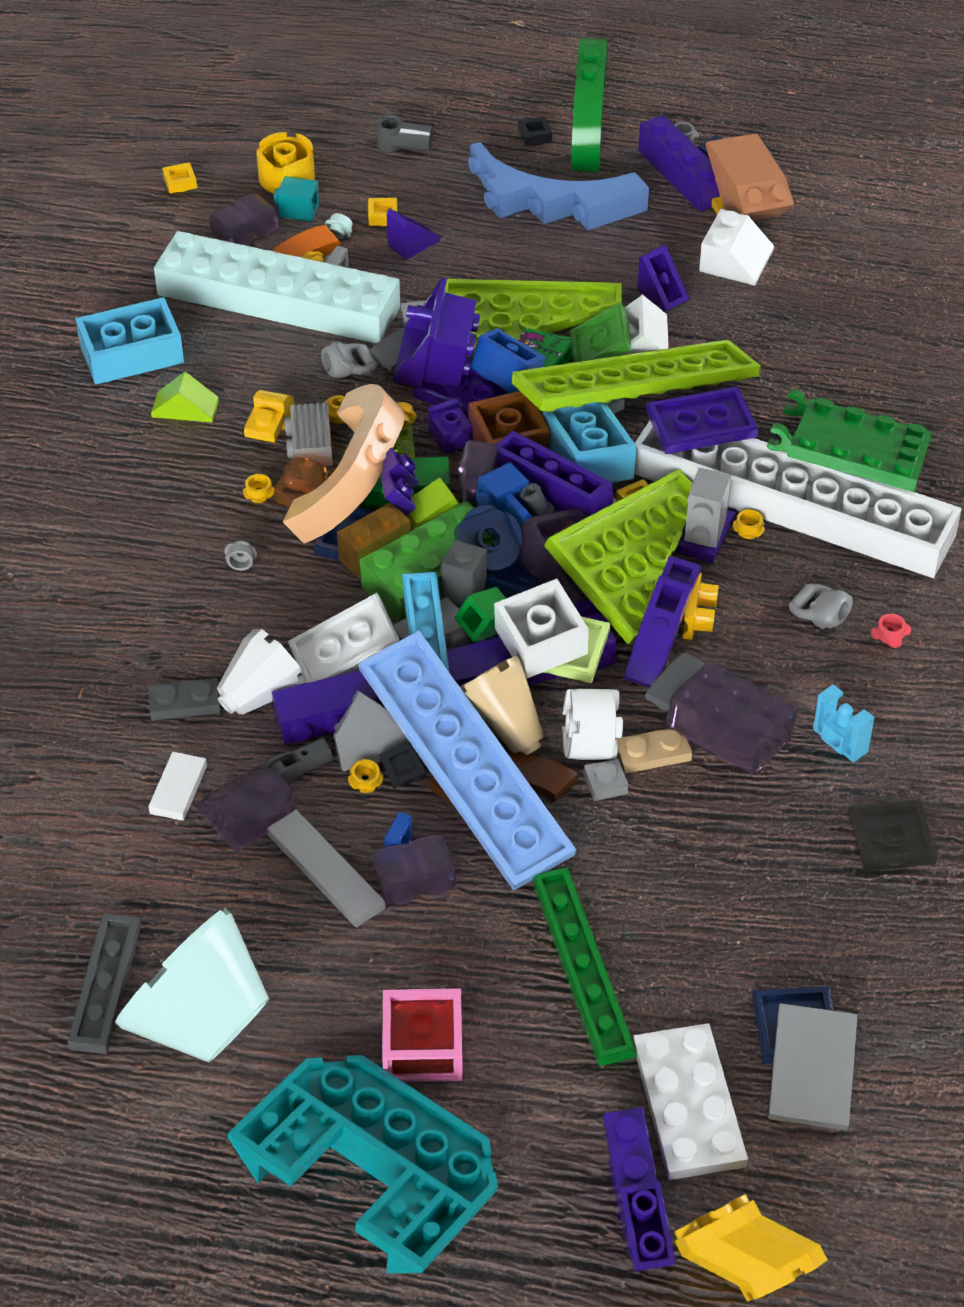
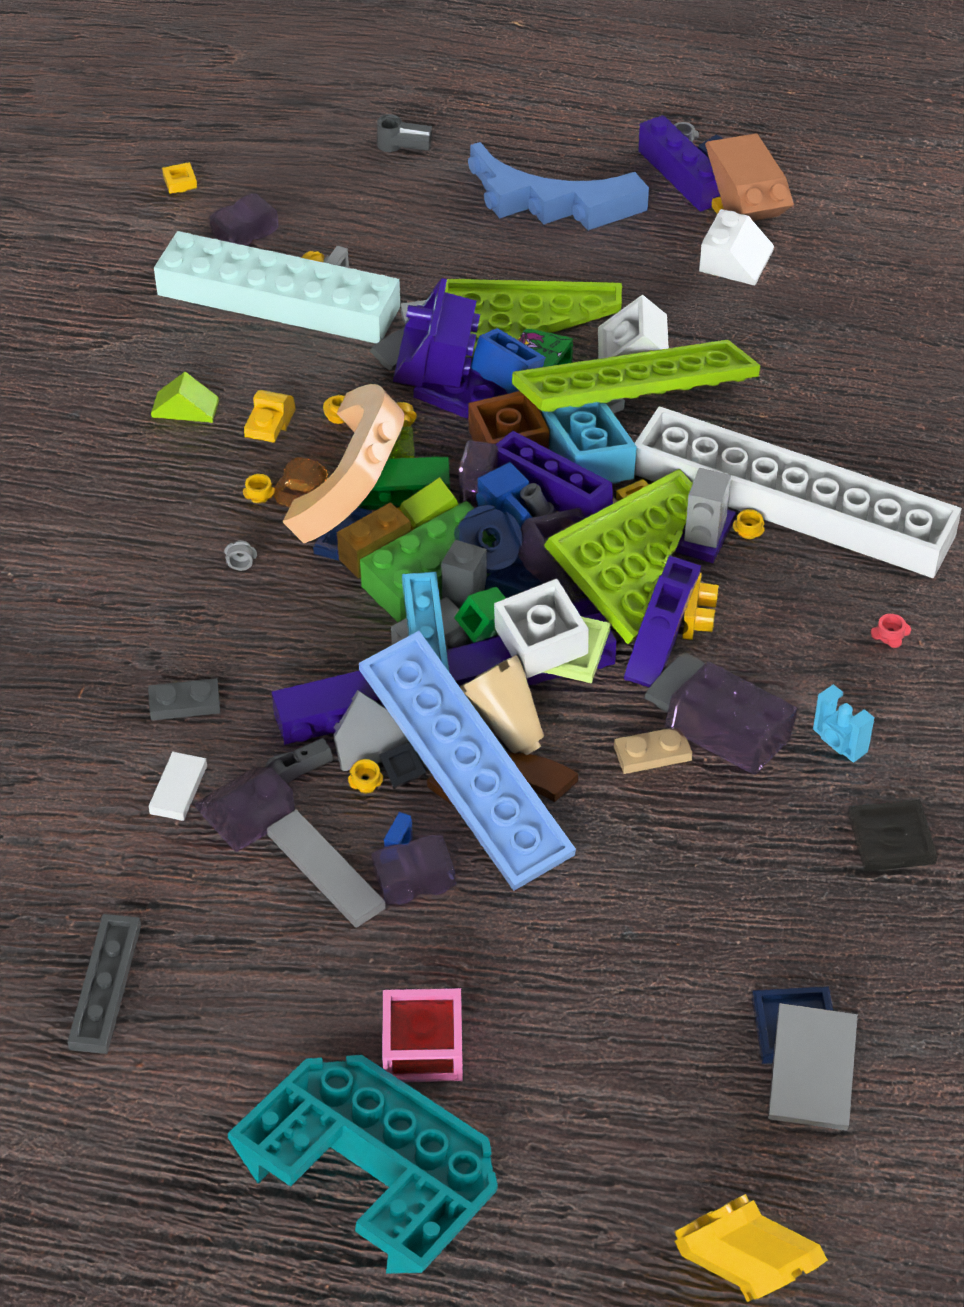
(129, 340): medium azure brick -> none
(200, 994): light aqua cone -> none
(257, 672): white cone -> none
(284, 157): yellow brick -> none
(297, 198): teal brick -> none
(309, 433): light grey brick -> none
(312, 239): orange slope -> none
(340, 226): light aqua plate -> none
(340, 363): light grey piece -> none
(344, 640): white tile -> none
(378, 208): yellow plate -> none
(398, 480): dark purple slope -> none
(408, 235): dark purple slope -> none
(449, 426): dark purple brick -> none
(535, 131): black plate -> none
(584, 967): green tile -> none
(588, 104): green arch -> none
(591, 724): white brick -> none
(602, 335): bright green tile -> none
(605, 779): light grey plate -> none
(637, 1190): dark purple slope -> none
(660, 280): dark purple slope -> none
(689, 1102): white plate -> none
(702, 420): dark purple tile -> none
(826, 610): light grey piece -> none
(853, 441): green plate -> none

